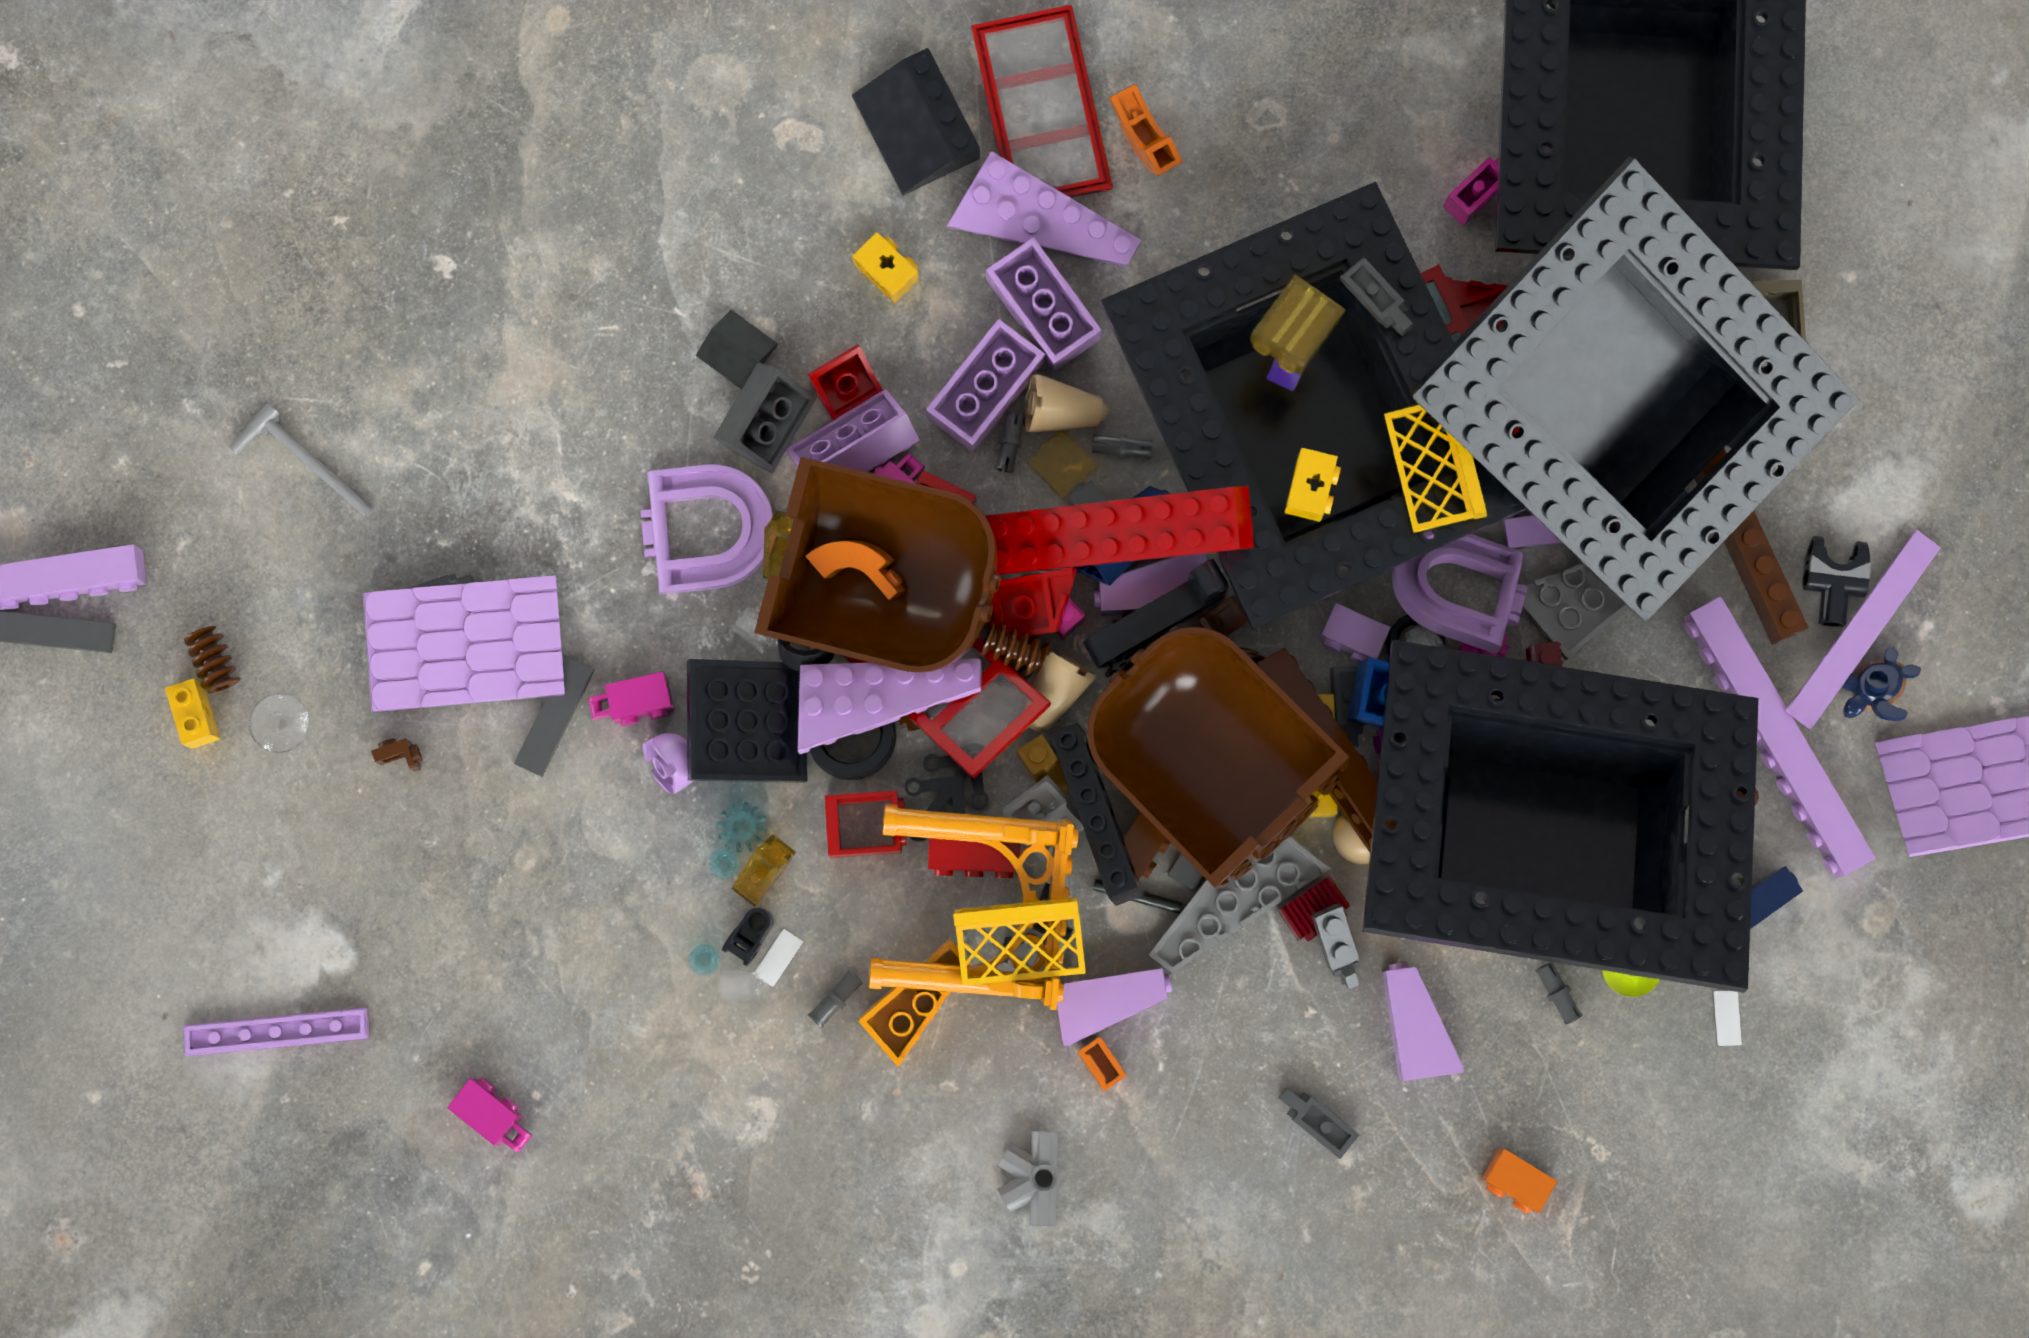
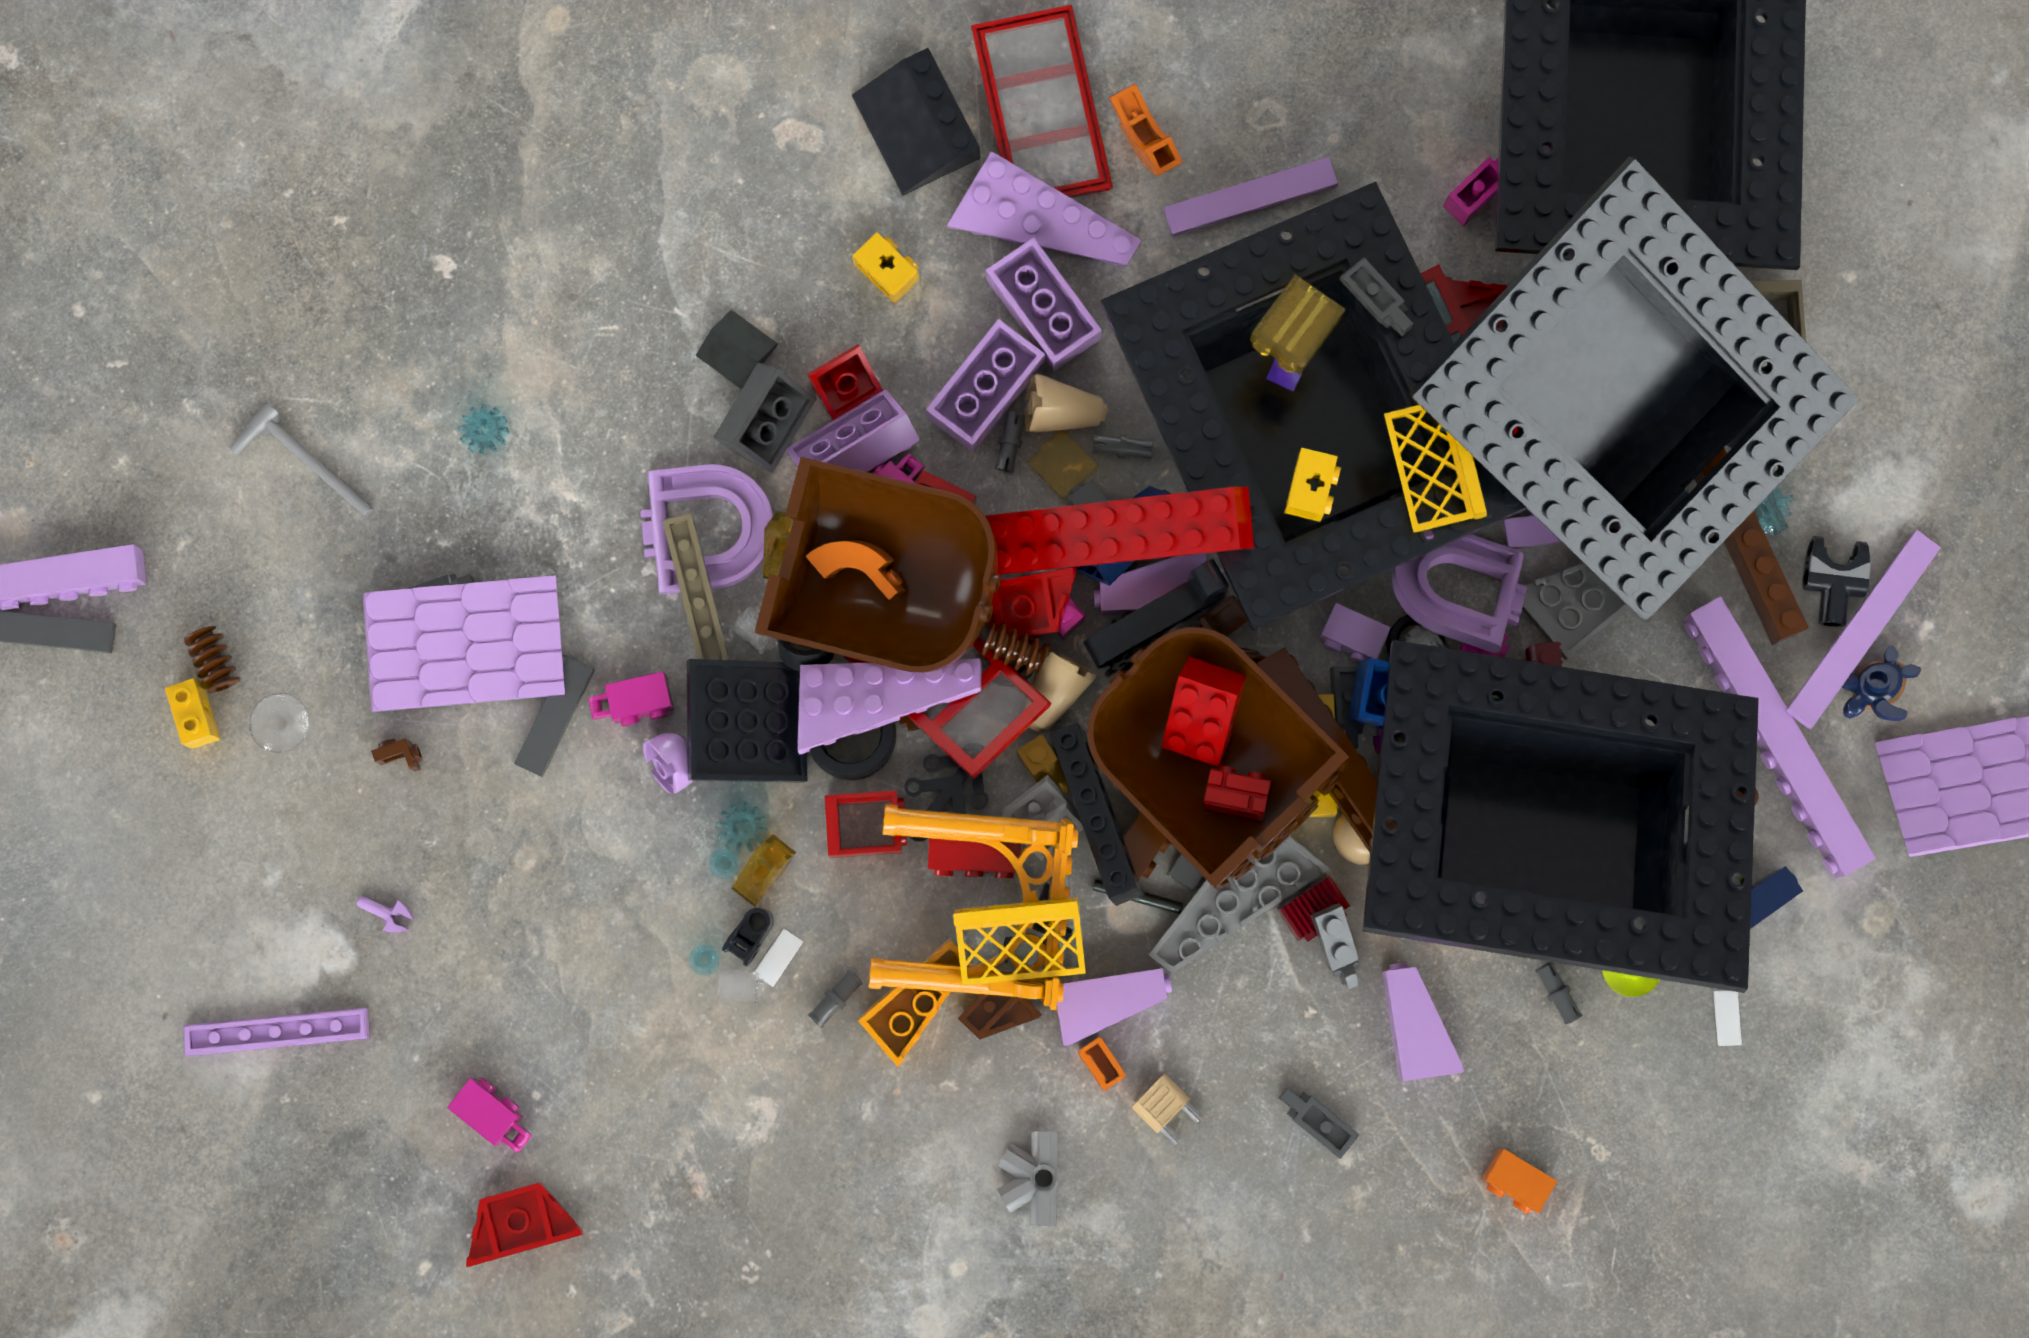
(386, 913): none -> lavender bar
(475, 422): none -> clear light blue gear
(518, 1223): none -> red wing
(695, 588): none -> dark tan plate
(996, 1014): none -> reddish brown wing
(1162, 1103): none -> tan piece
(1203, 711): none -> red brick
(1237, 793): none -> red brick
(1250, 196): none -> lavender tile
(1774, 510): none -> clear light blue hips

